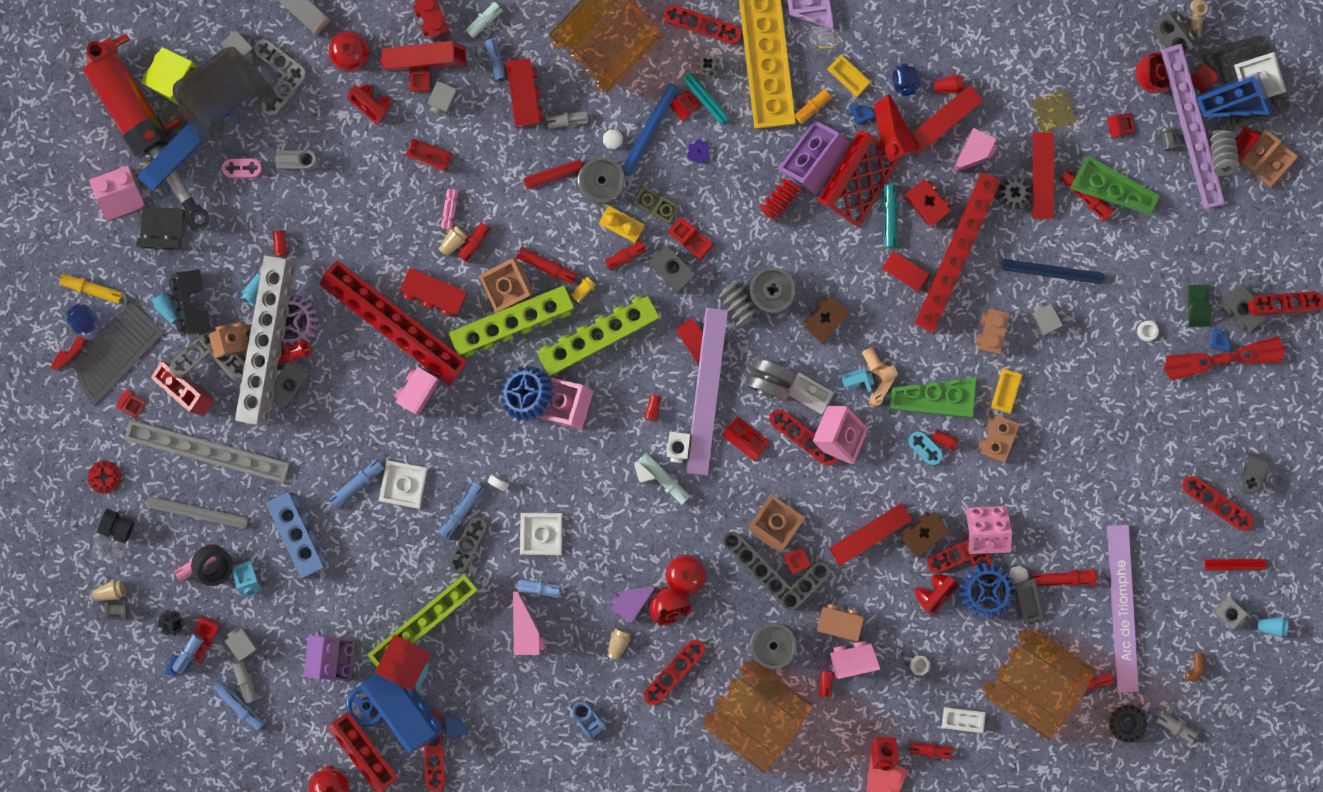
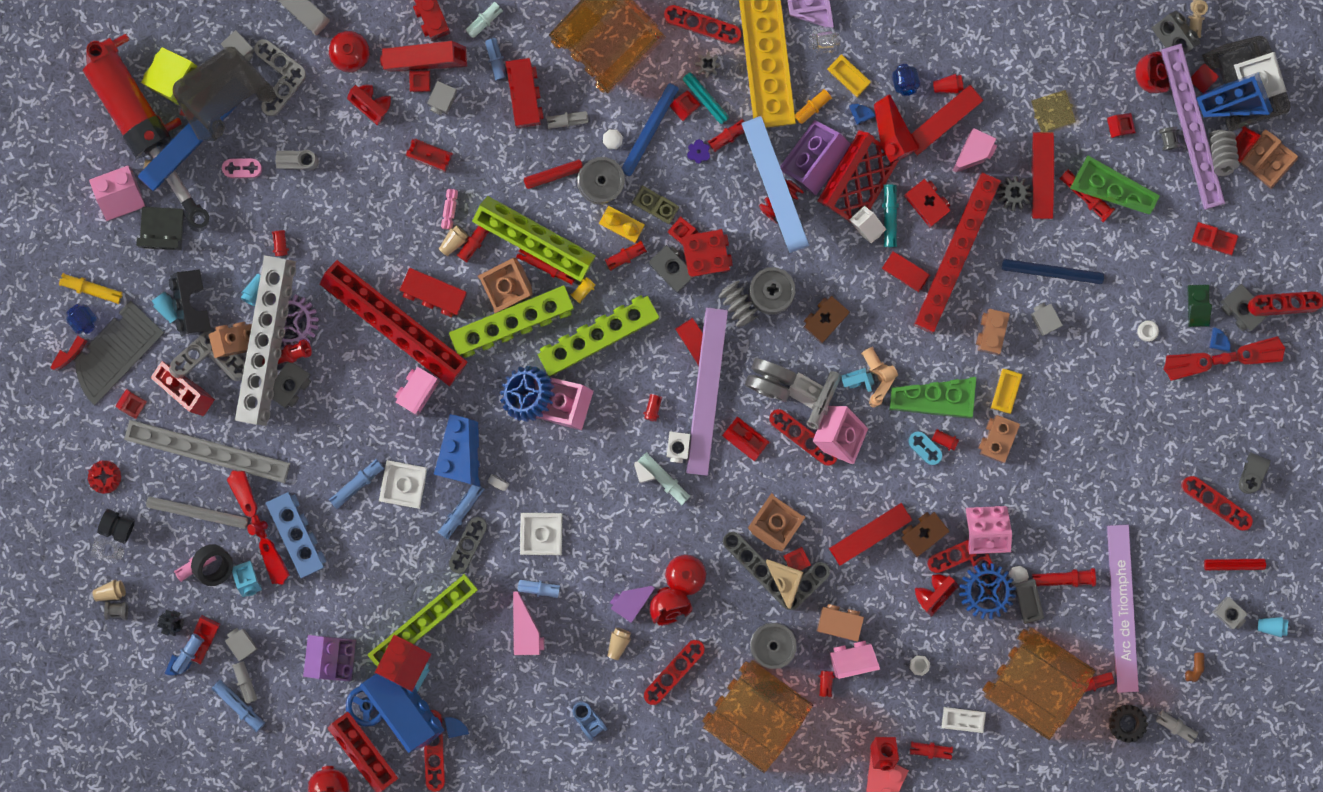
(274, 564): none -> red piece
(459, 451): none -> blue wedge
(533, 238): none -> lime brick
(707, 253): none -> red bracket
(727, 136): none -> red pin
(775, 184): none -> light blue beam
(786, 579): none -> tan tile
(820, 407): none -> light grey pin
(867, 224): none -> white brick
(1215, 239): none -> red slope

